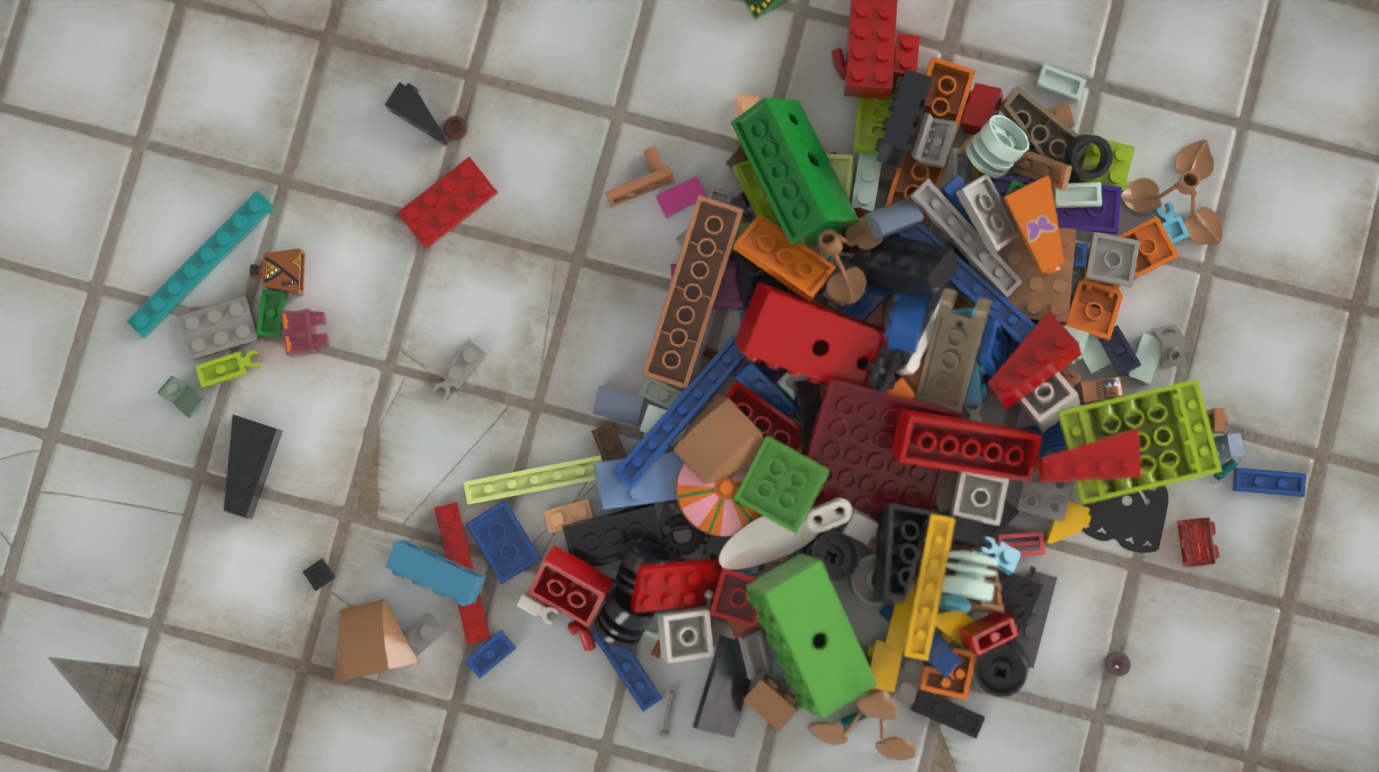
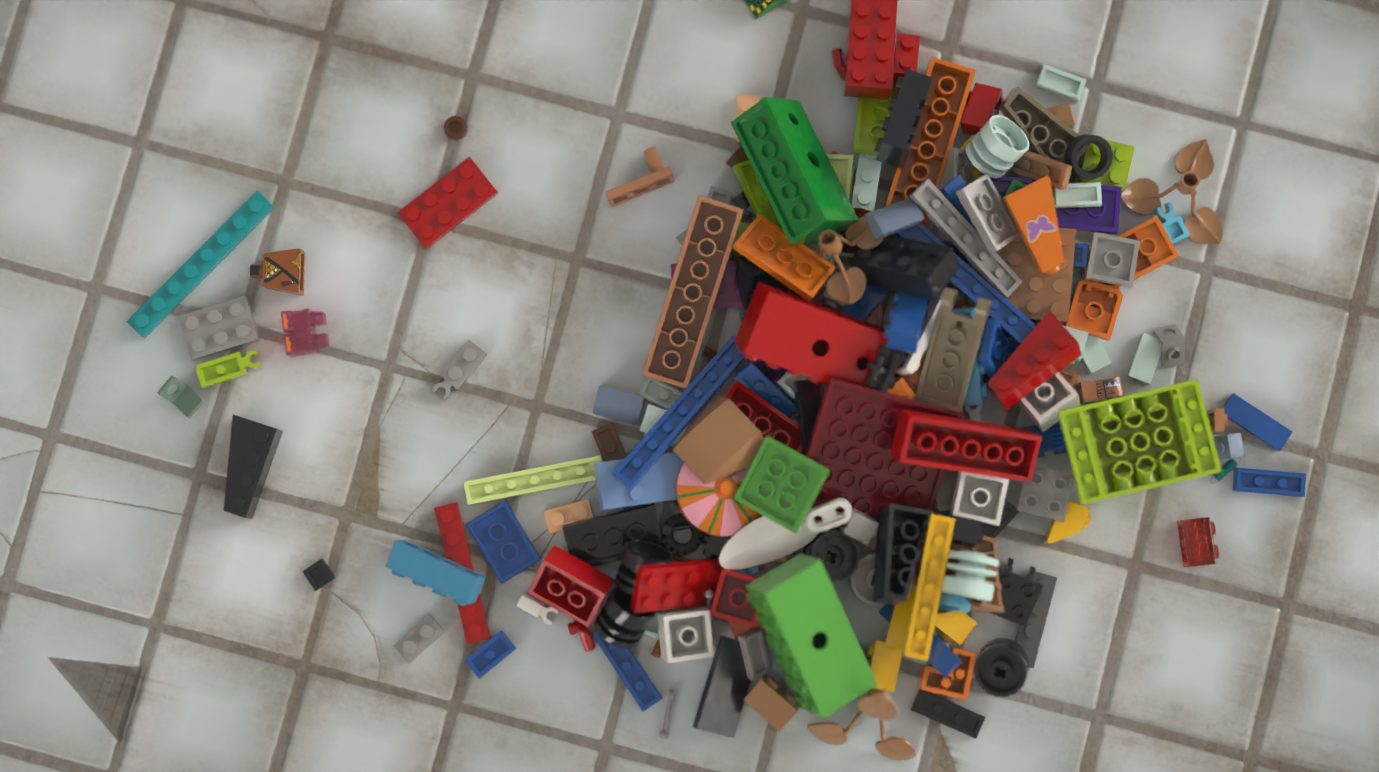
(270, 313): green plate -> none
(370, 642): medium nougat wedge -> none
(409, 106): black slope -> none
(680, 196): dark pink tile -> none
(847, 720): teal piece -> none
(907, 679): light grey plate -> none
(933, 141): light grey bracket -> none
(988, 633): red brick -> none
(1005, 554): medium azure plate -> none
(1041, 542): coral tile -> none
(1101, 460): red wedge -> none
(1118, 664): dark grey tile -> none
(1120, 352): dark blue plate -> none
(1135, 521): black piece -> none
(1256, 422): none -> blue tile

